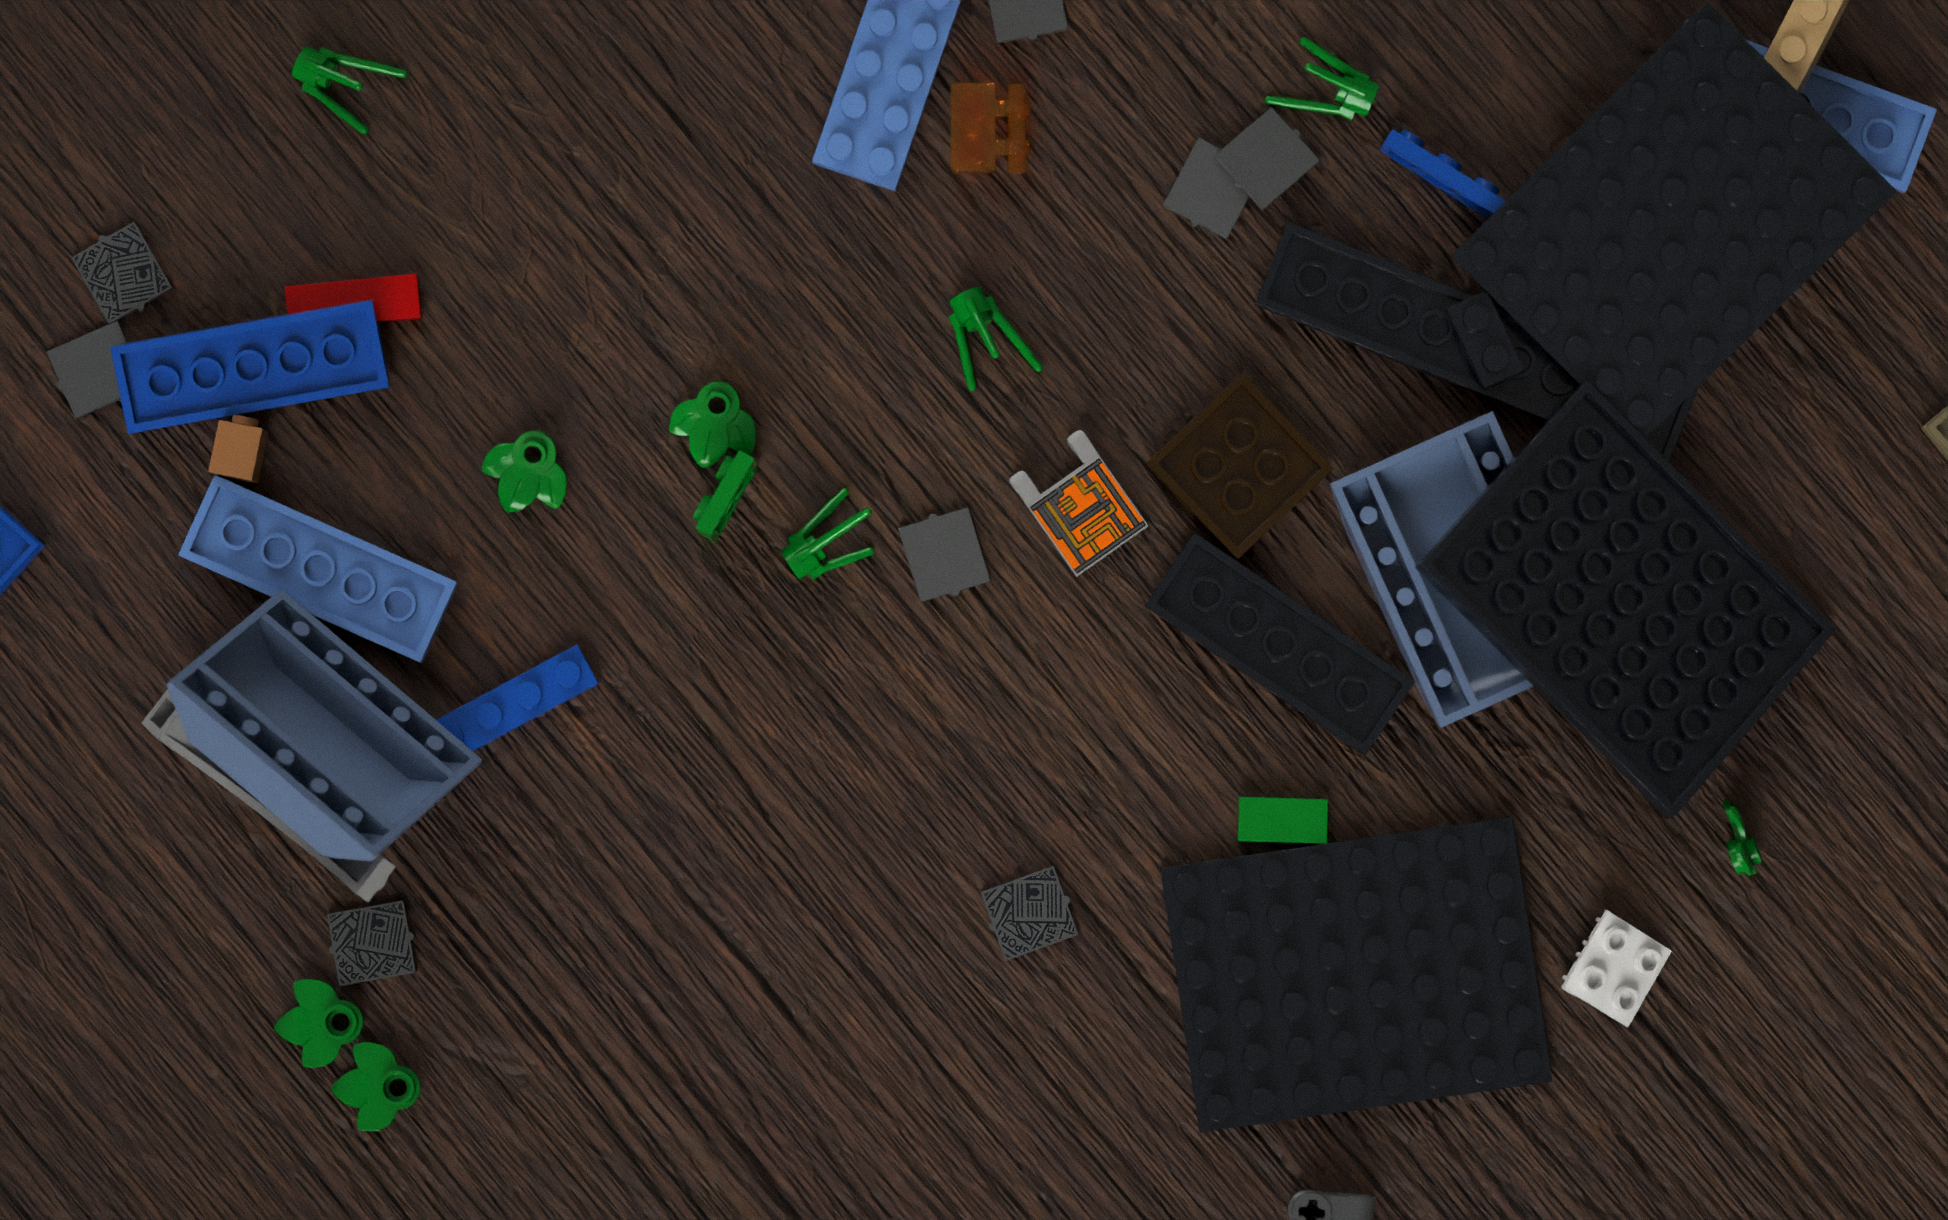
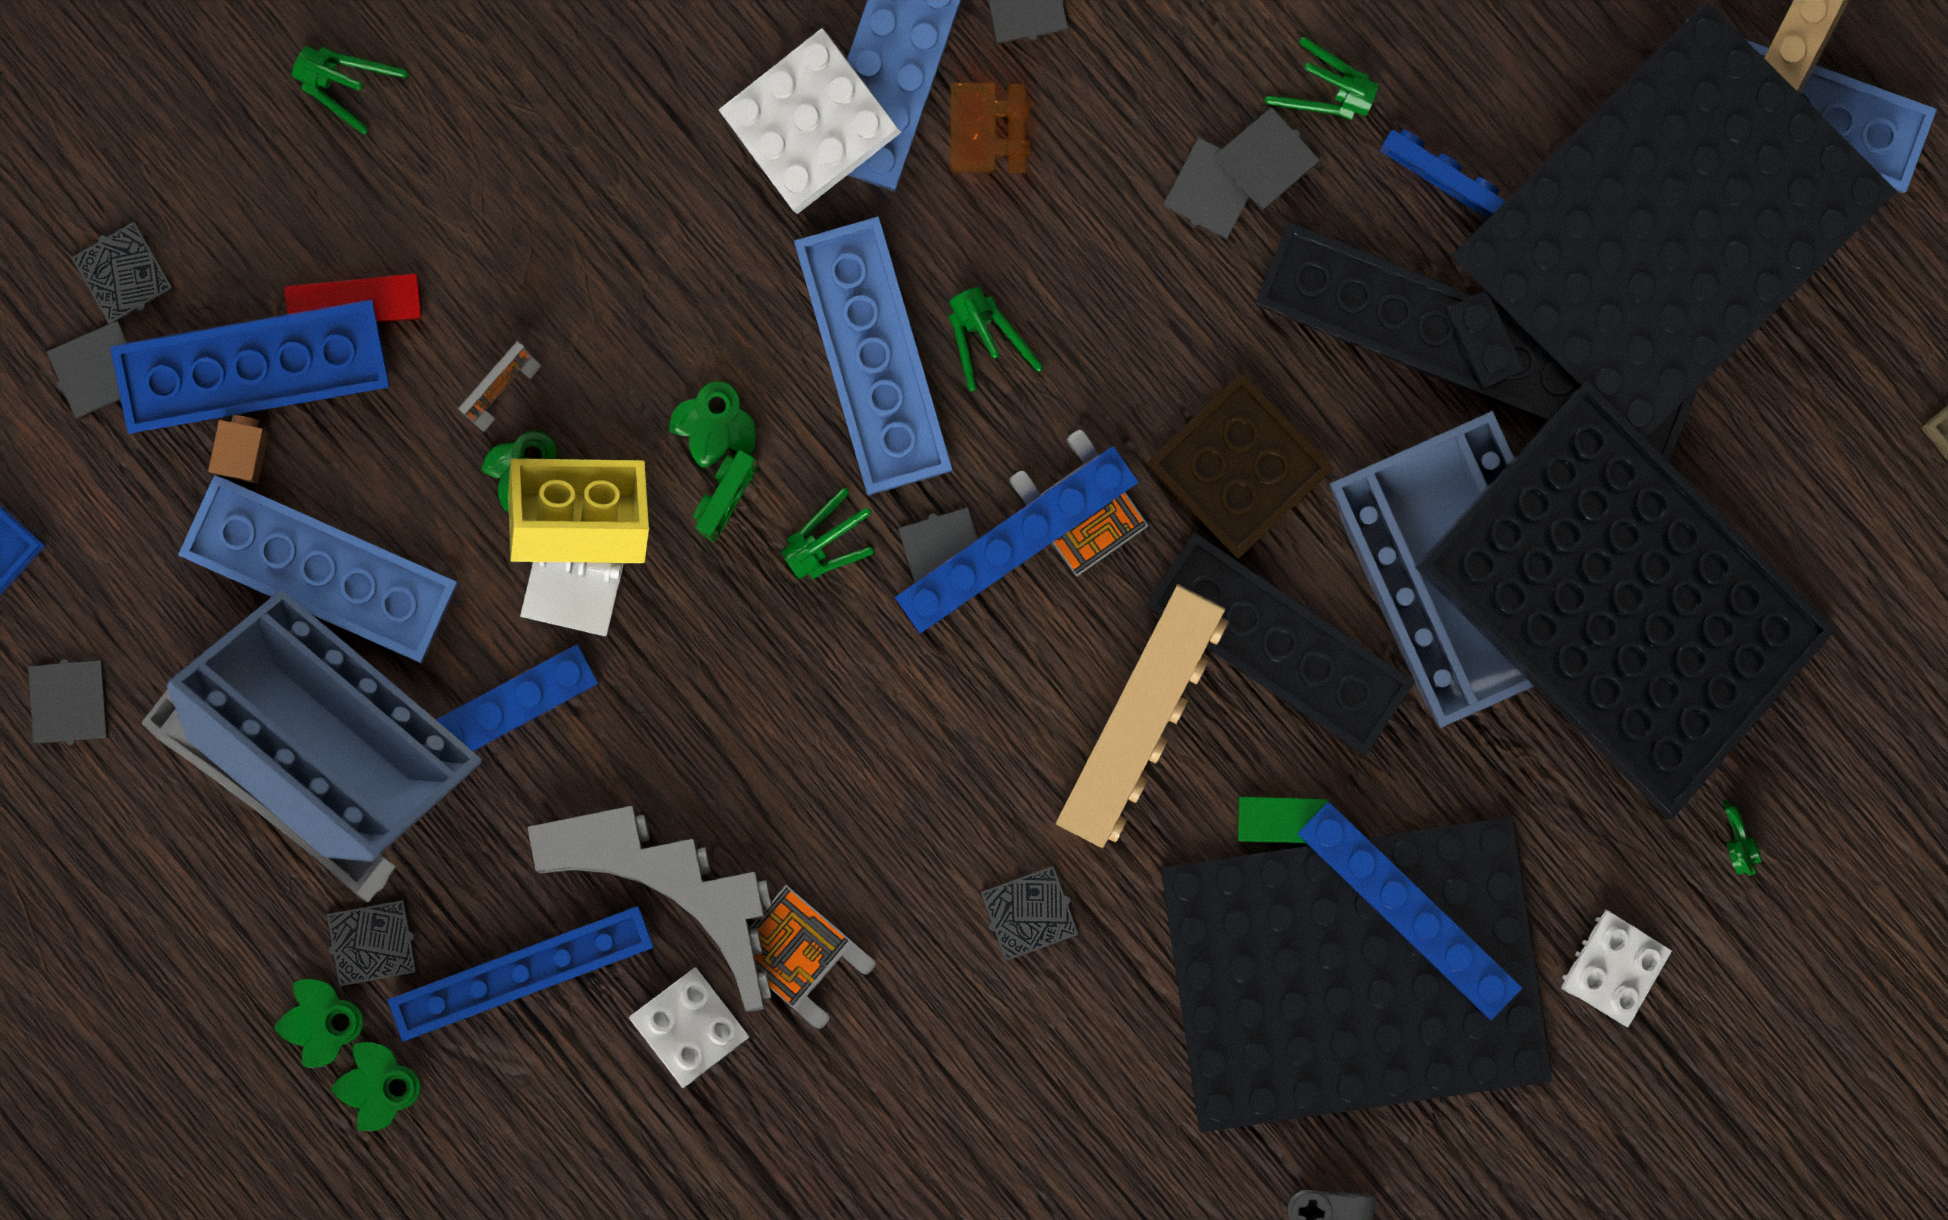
(67, 702): none -> dark grey piece
(513, 362): none -> flag
(520, 973): none -> blue plate
(573, 594): none -> white hinge
(577, 511): none -> light yellow brick
(689, 1027): none -> white hinge
(723, 906): none -> light grey arch
(801, 950): none -> flag
(809, 121): none -> white plate
(873, 356): none -> medium blue plate
(1016, 539): none -> blue plate
(1140, 717): none -> tan brick
(1409, 911): none -> blue plate

